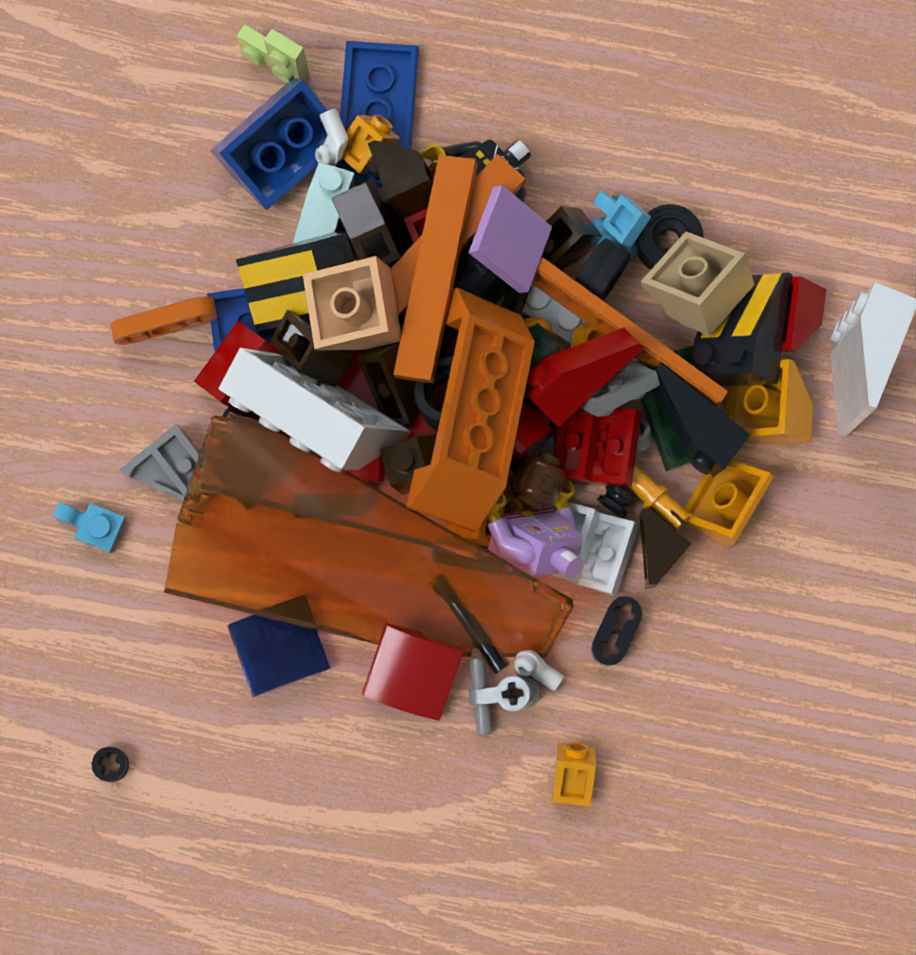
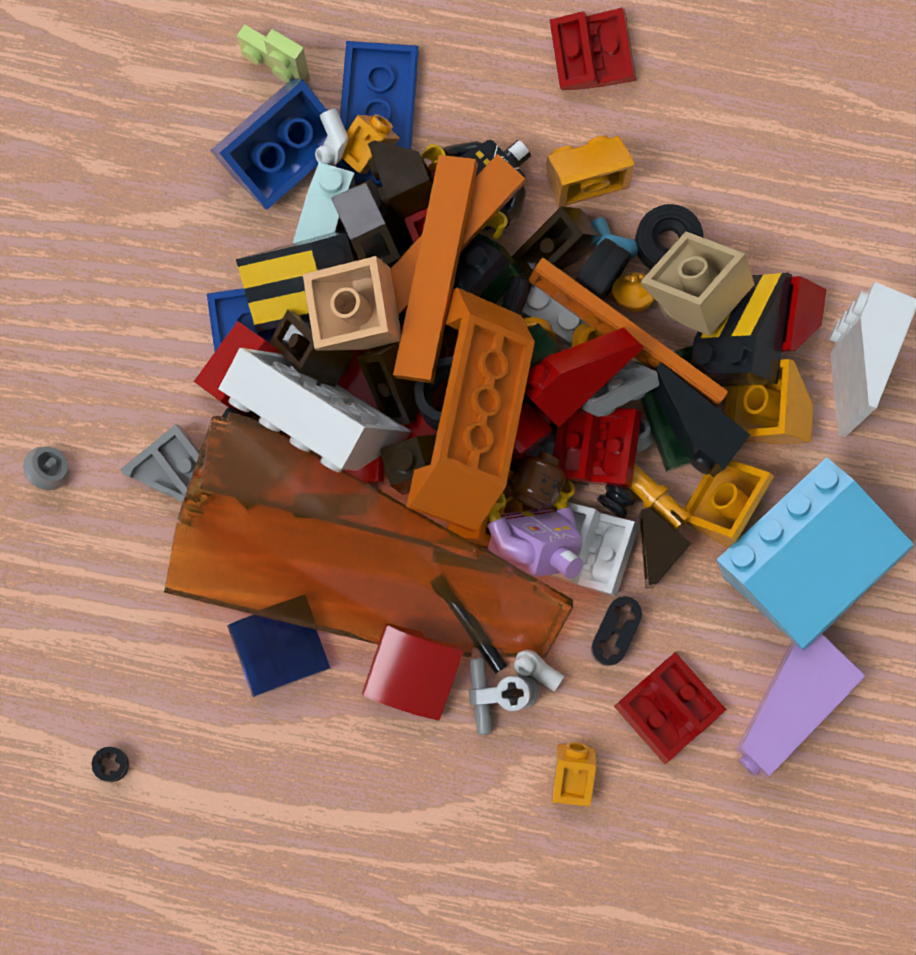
(46, 468): none -> light grey hat
(95, 526): medium azure plate -> none
(164, 320): orange beam -> none
(510, 239): lavender tile -> none
(589, 170): none -> light orange slope
(592, 49): none -> red slope
(624, 217): medium azure plate -> none
(630, 294): none -> light orange hat
(670, 708): none -> red slope
(795, 703): none -> lavender slope
(814, 554): none -> medium azure slope

